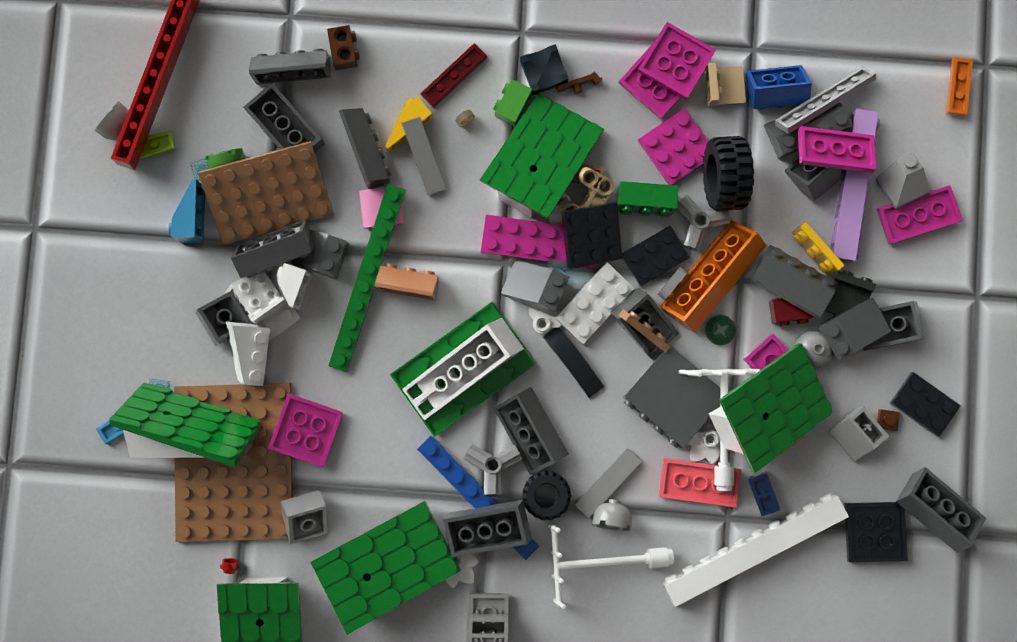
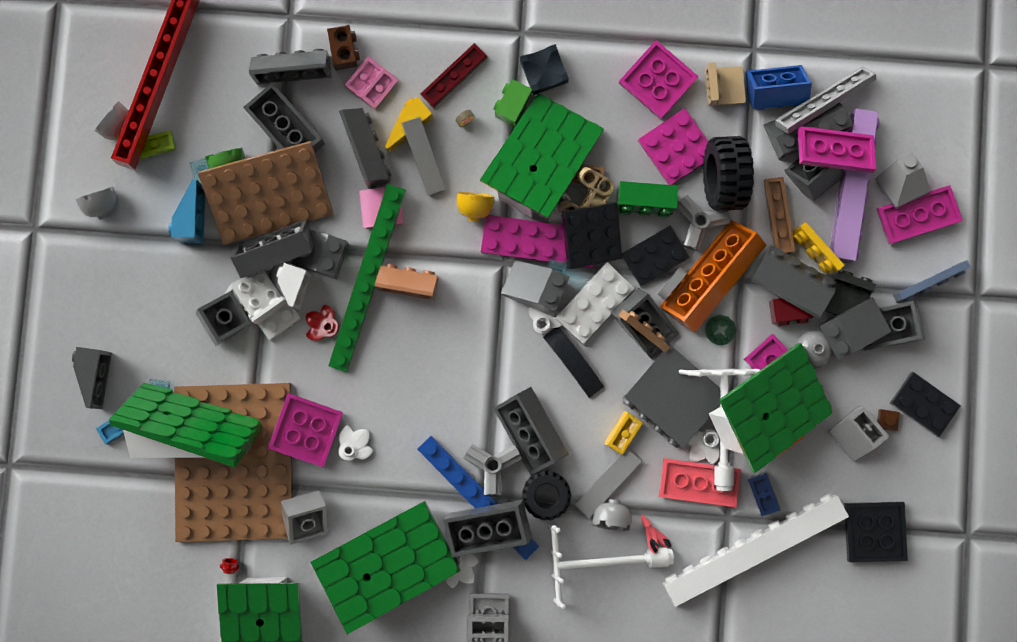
(92, 374): none -> dark grey slope
(98, 203): none -> light grey cylinder
(249, 351): white wedge -> none
(319, 321): none -> red plate
(356, 441): none -> white plate
(371, 82): none -> bright pink slope
(463, 369): piece -> none
(474, 205): none -> yellow cylinder
(576, 84): reddish brown piece -> none
(623, 433): none -> yellow slope
(654, 536): none -> coral piece
(676, 60): dark pink plate -> none
(779, 214): none -> medium nougat plate
(925, 285): none -> sand blue plate
(941, 510): dark grey brick -> none
(959, 86): orange plate -> none

